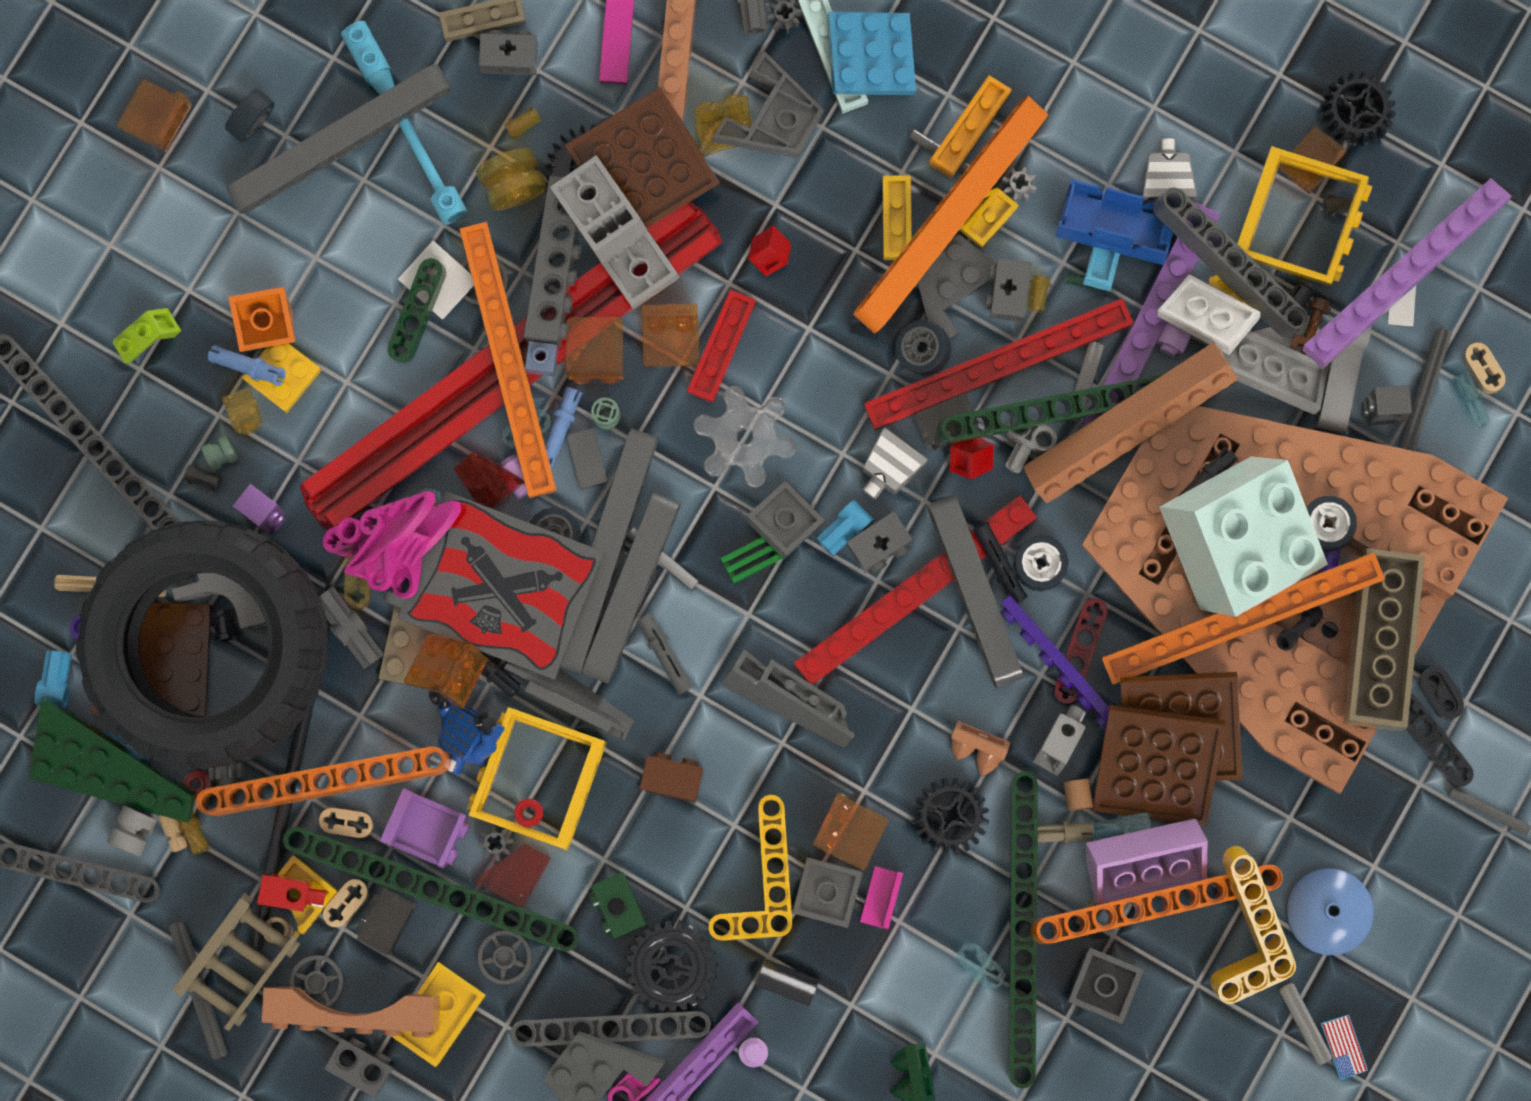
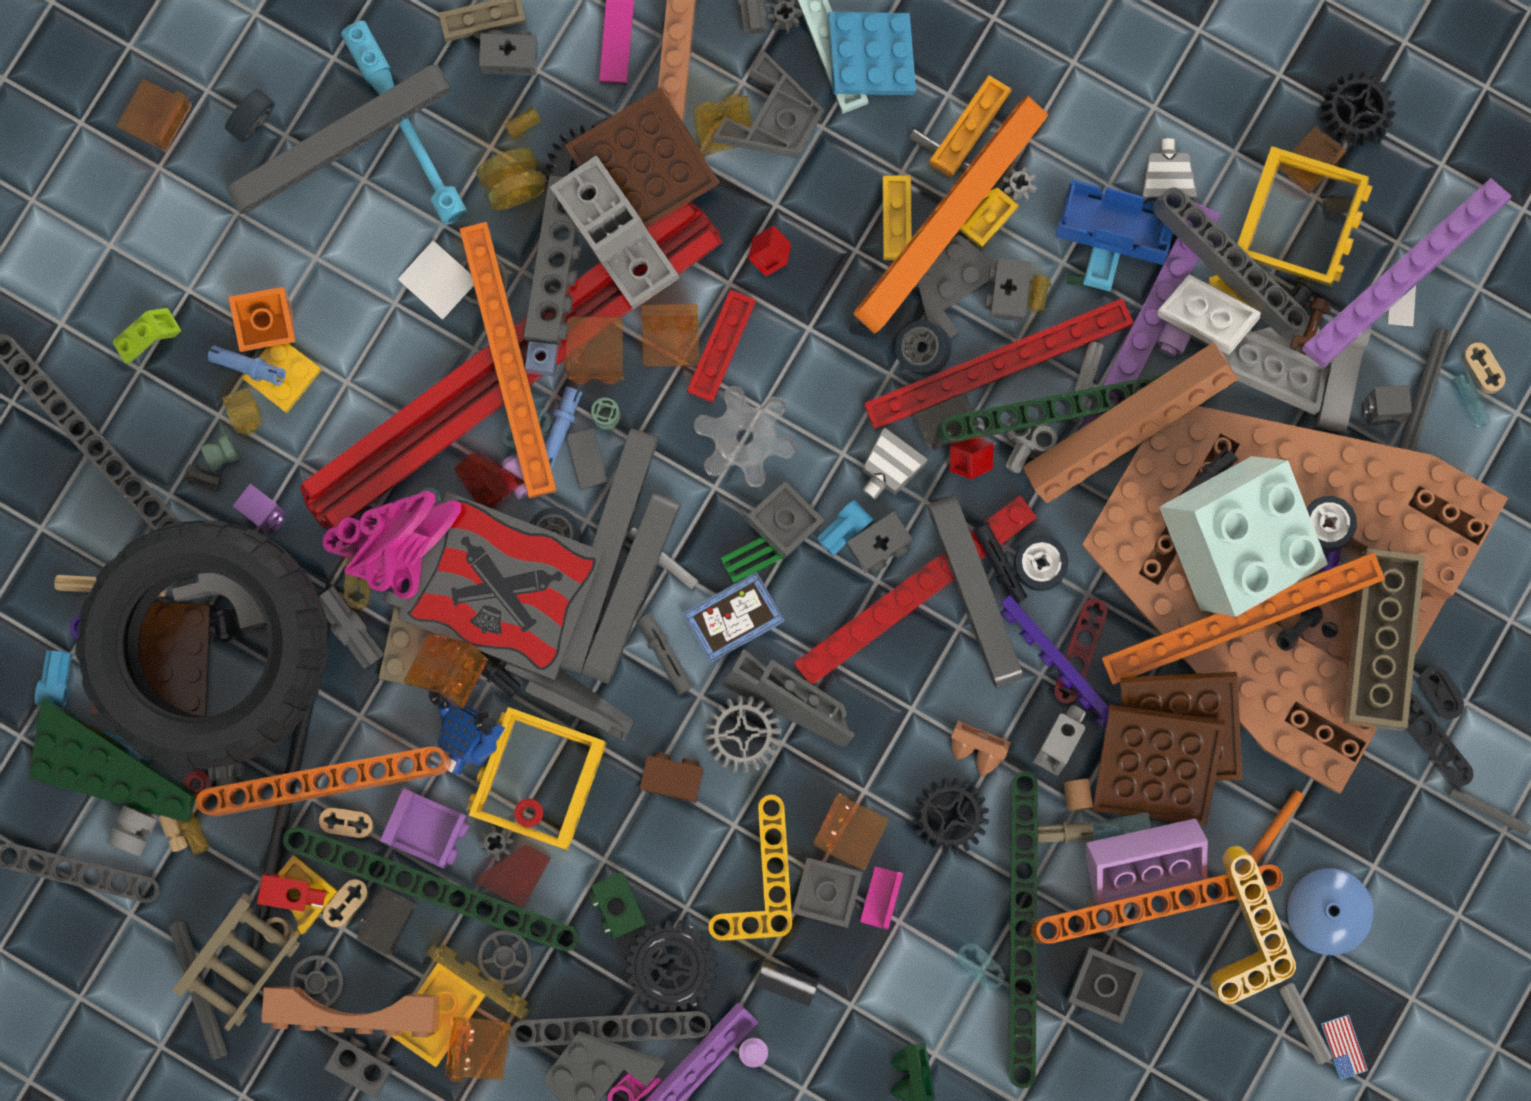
(411, 309): dark green beam -> none
(477, 1049): none -> clear orange bracket
(490, 987): none -> clear yellow plate
(719, 736): none -> light grey gear
(733, 617): none -> tile
(1276, 825): none -> orange bar

